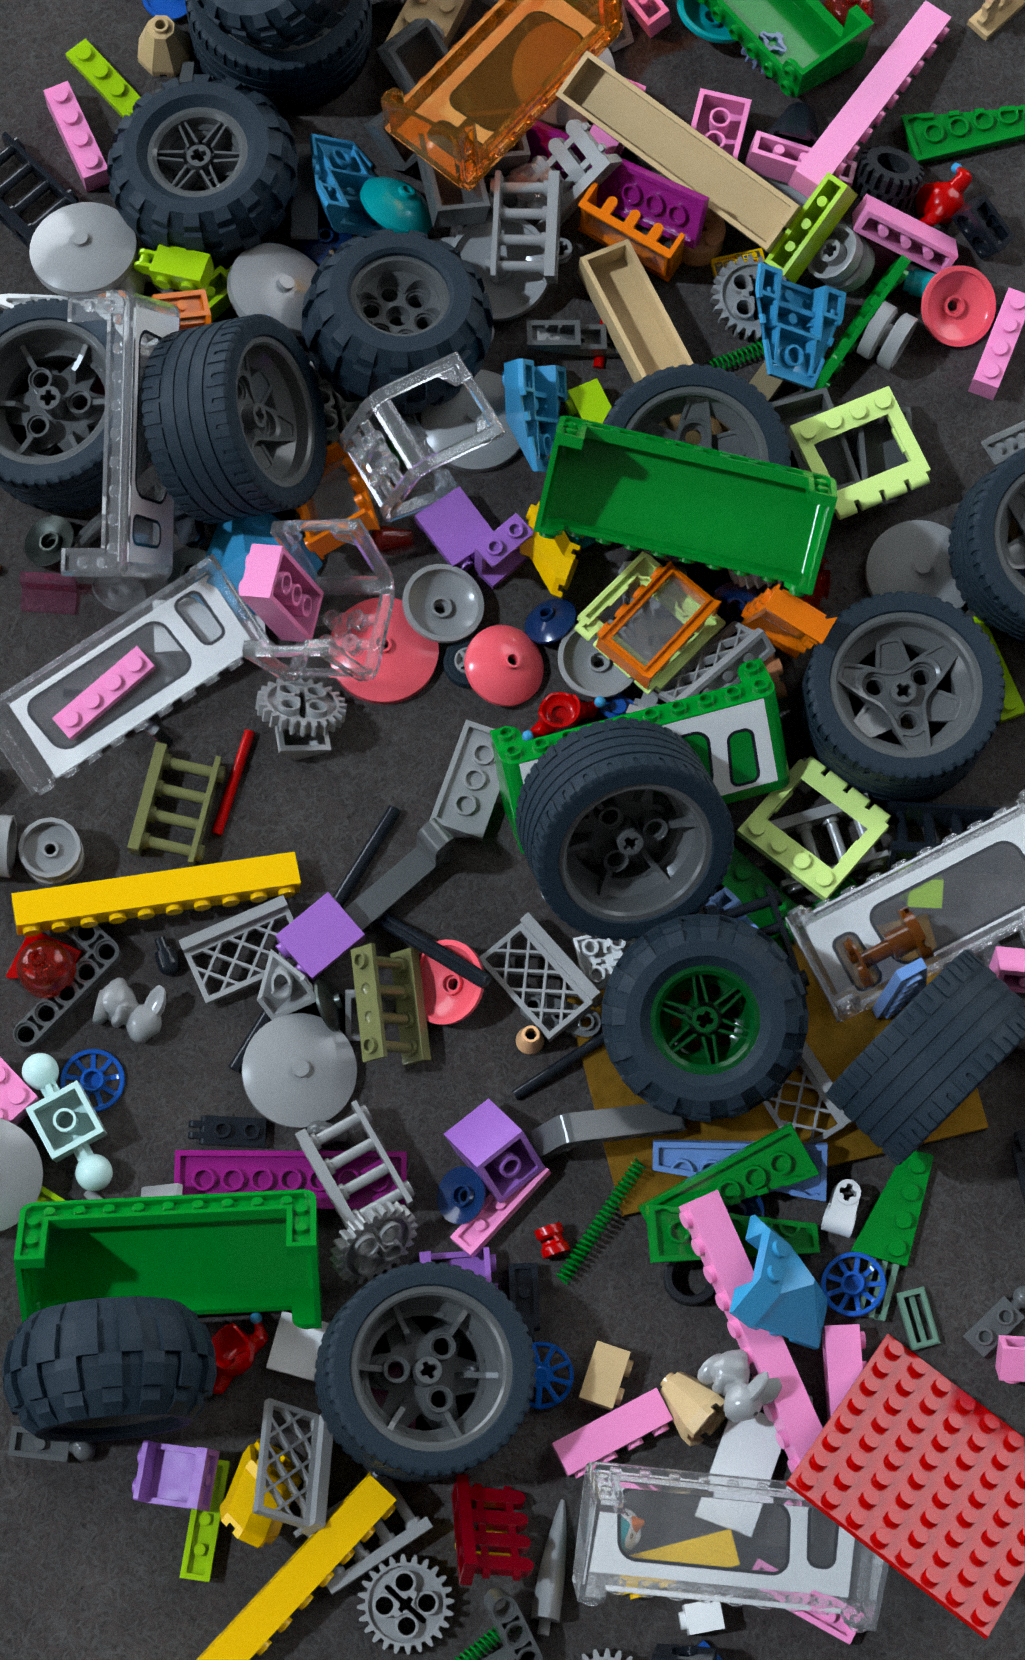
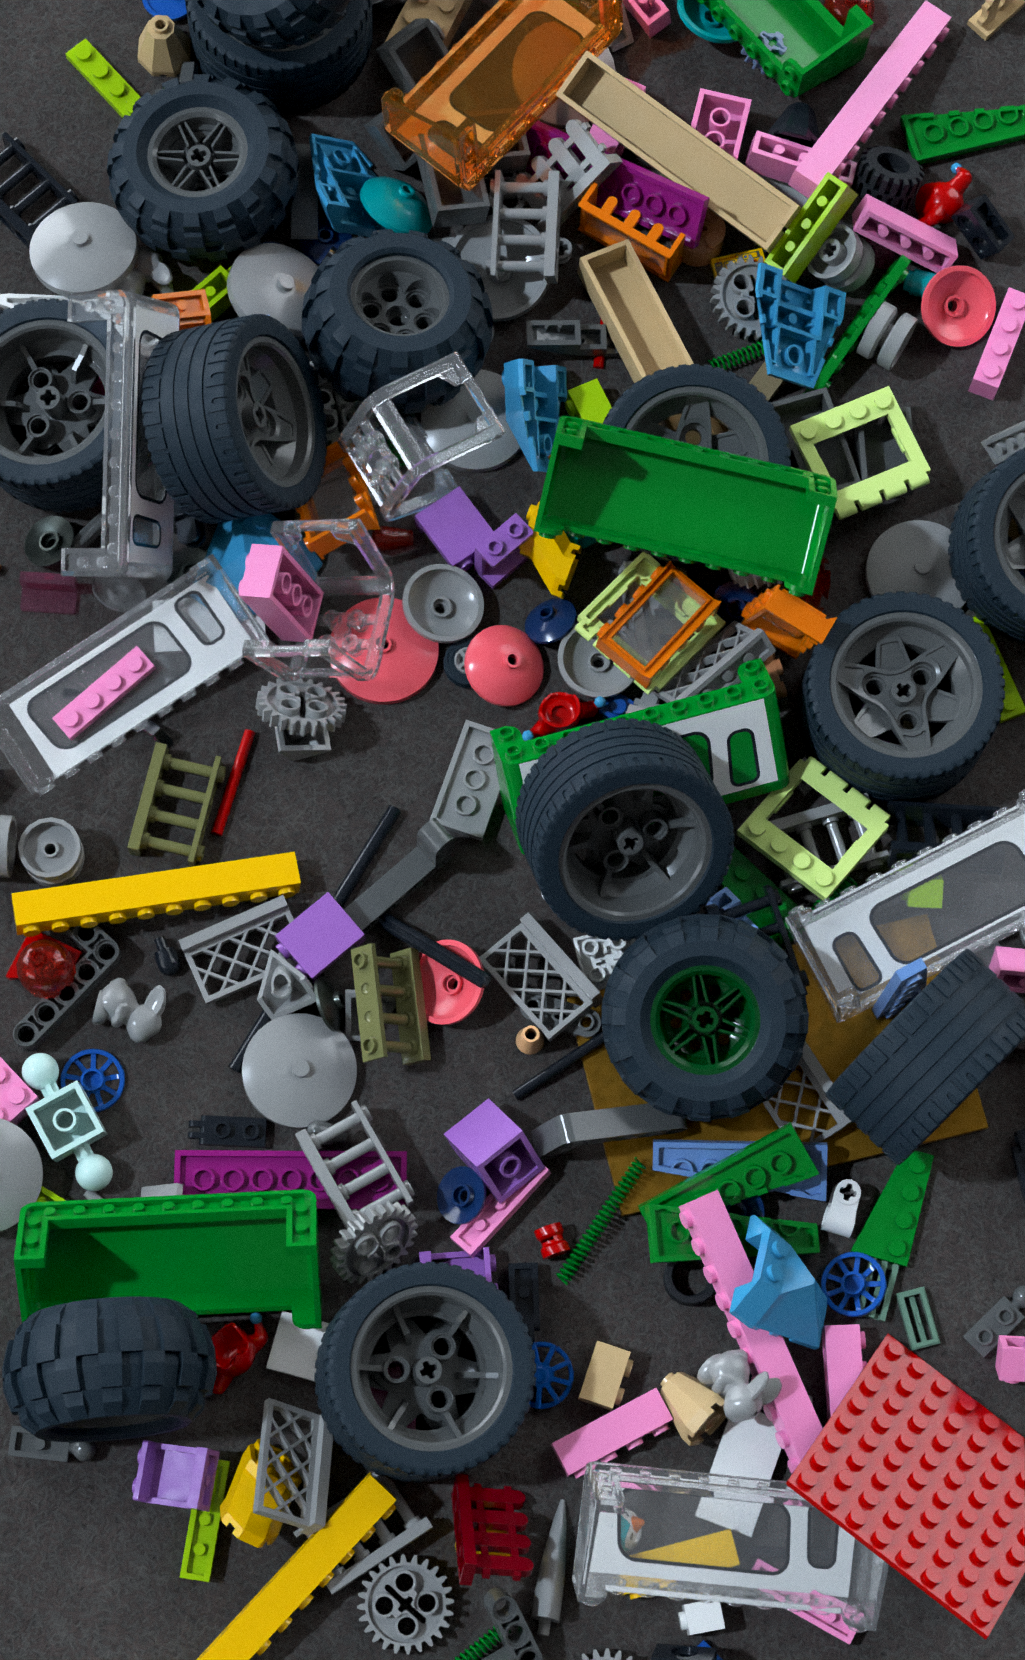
(77, 136): bright pink brick -> none
(176, 267): lime brick -> none
(526, 173): clear dish -> none
(897, 943): reddish brown piece -> none

